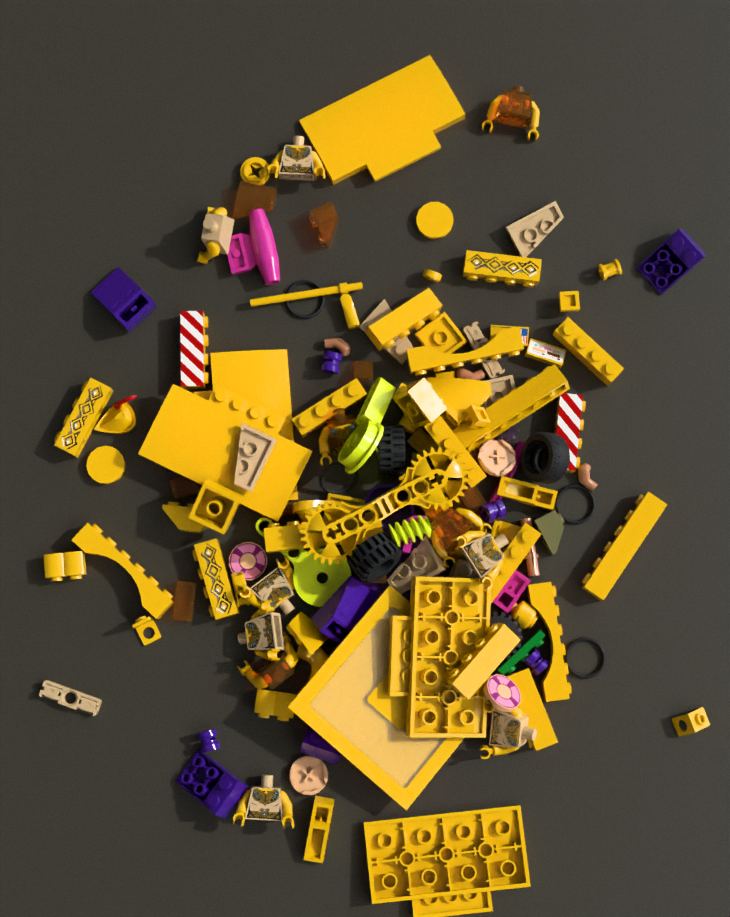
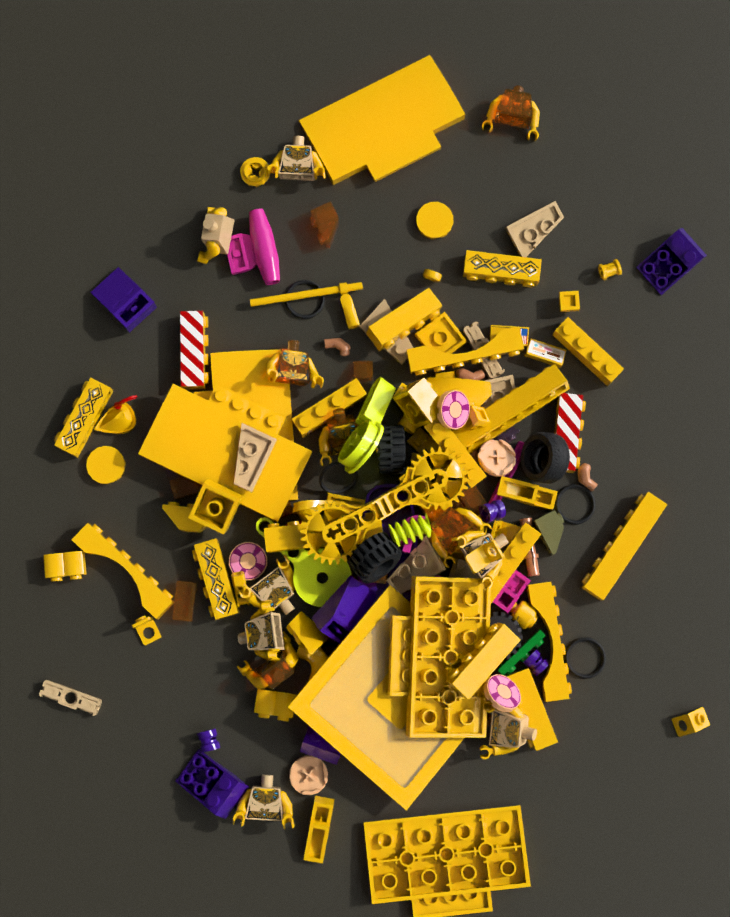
(253, 197): clear orange slope -> none
(293, 367): none -> torso
(331, 362): dark purple wheel -> none
(453, 409): none -> tile
(482, 556): none -> yellow bracket

